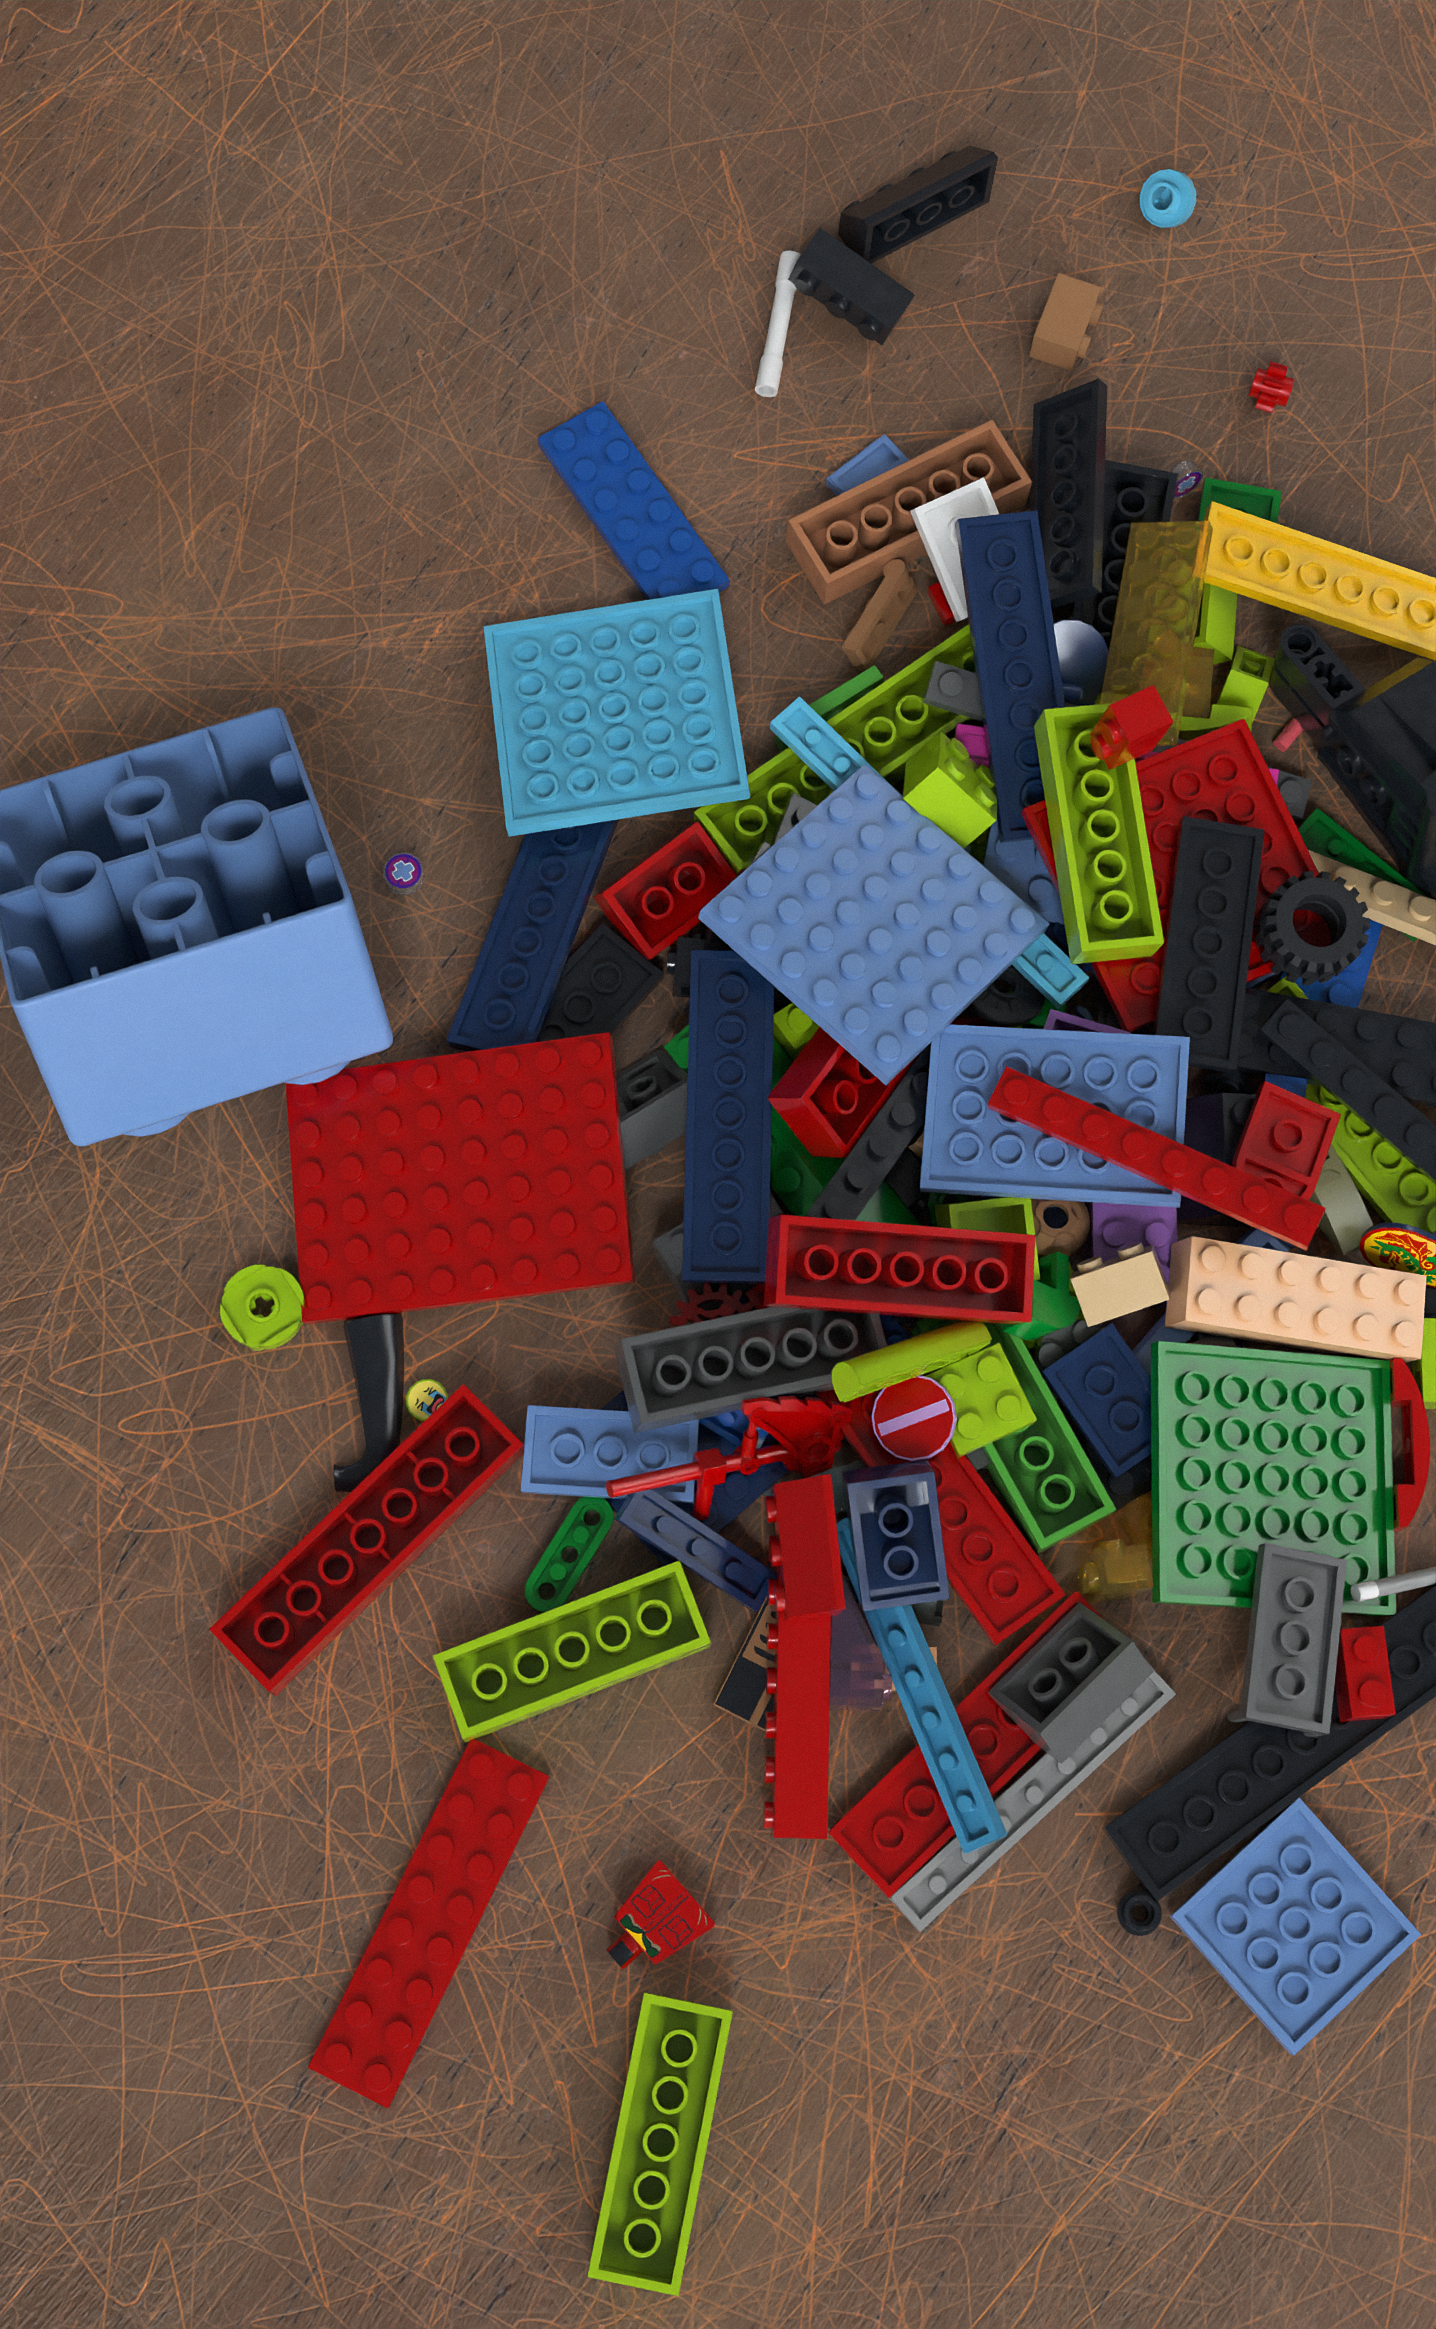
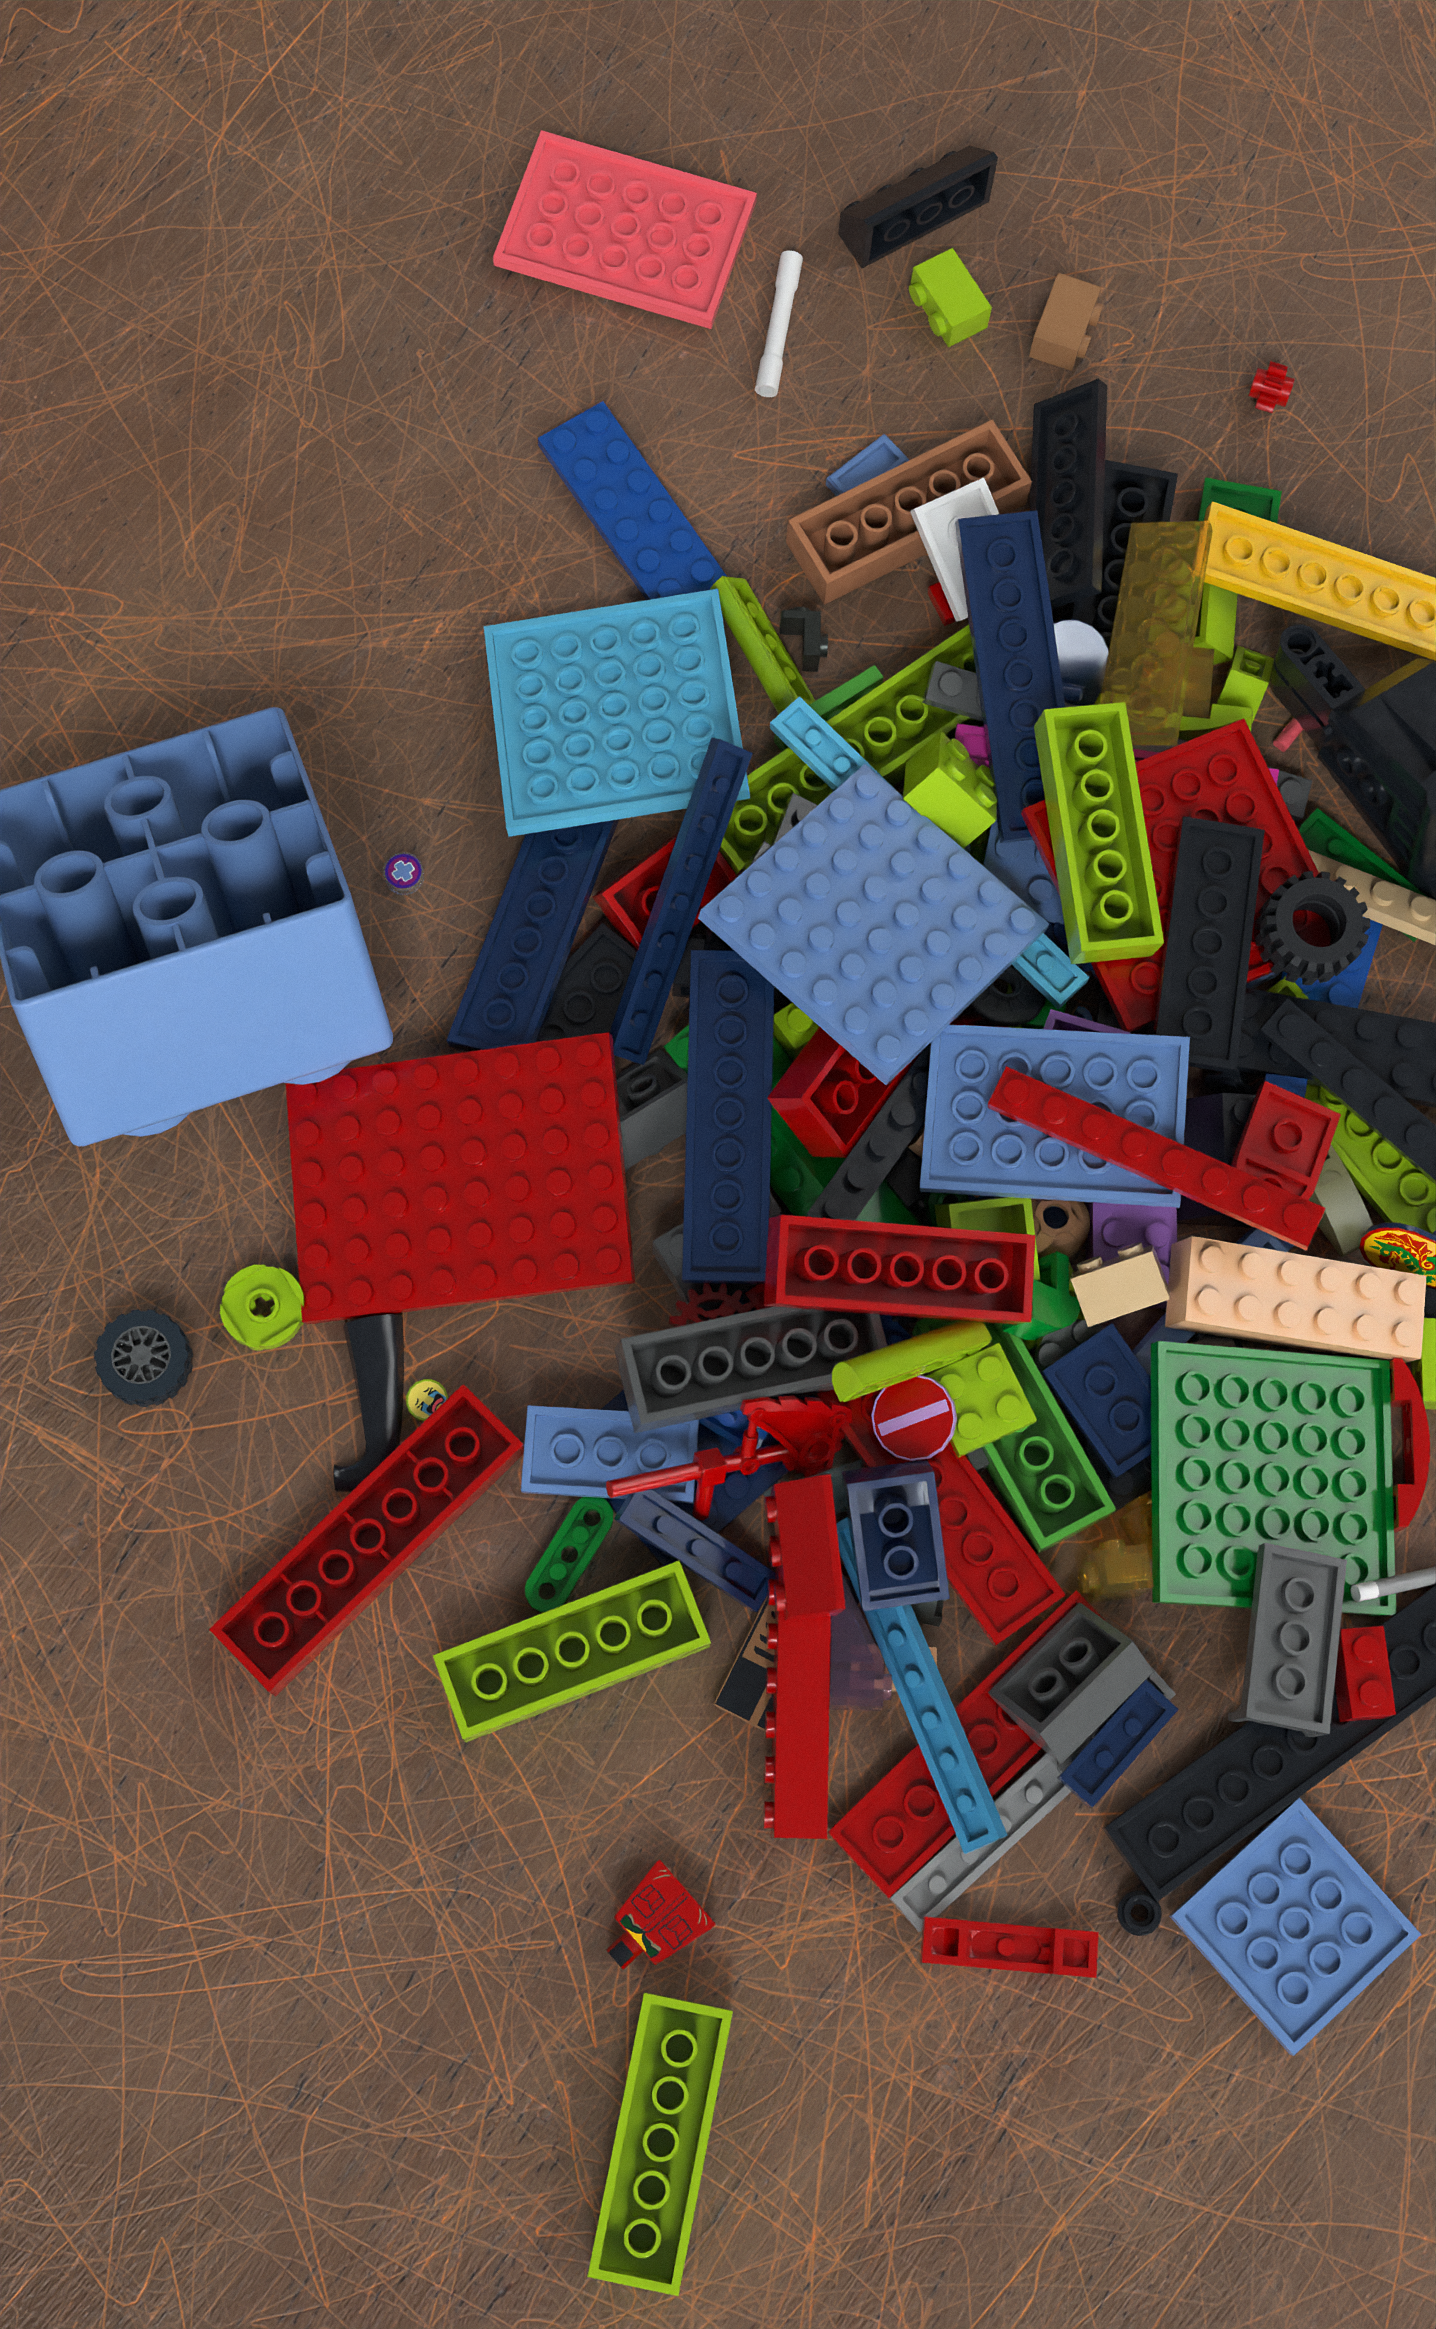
(143, 1358): none -> black wheel
(429, 1923): red plate -> none
(625, 229): none -> coral plate
(678, 899): none -> dark blue plate
(760, 643): none -> lime brick
(806, 623): none -> pearl dark grey bracket
(850, 287): black brick -> none
(880, 616): medium nougat plate -> none
(949, 298): none -> lime brick
(1009, 1947): none -> red slope
(1117, 1744): none -> dark blue plate
(1130, 727): red brick -> none
(1167, 198): medium azure plate -> none
(1188, 477): tile -> none

